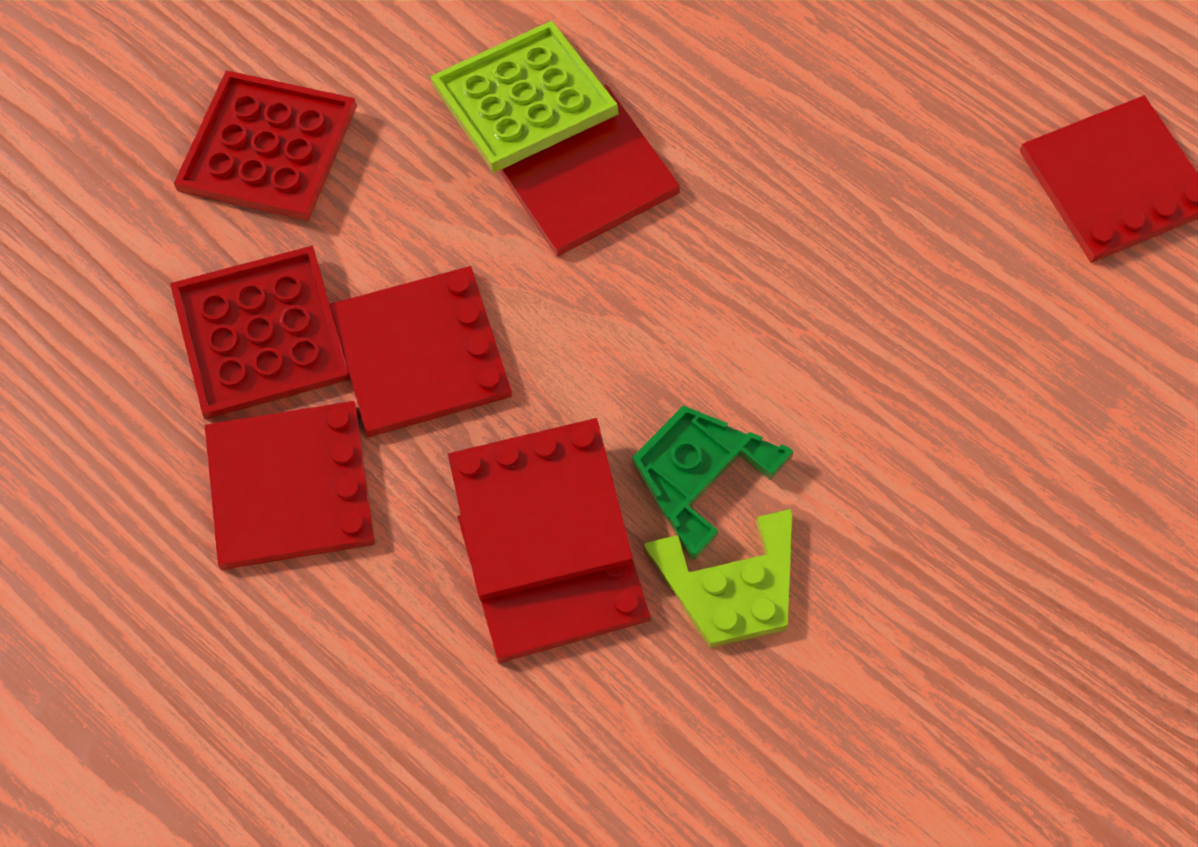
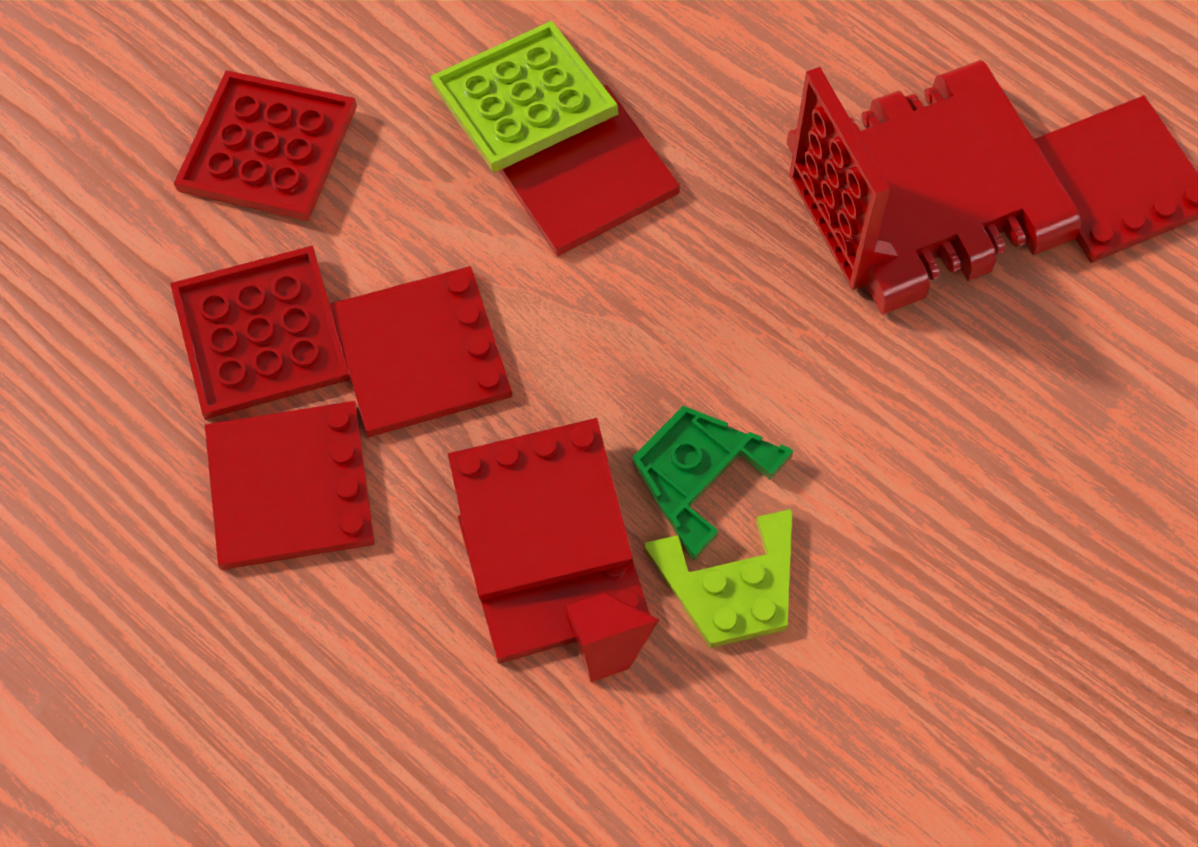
(608, 633): none -> red slope
(924, 183): none -> red bracket

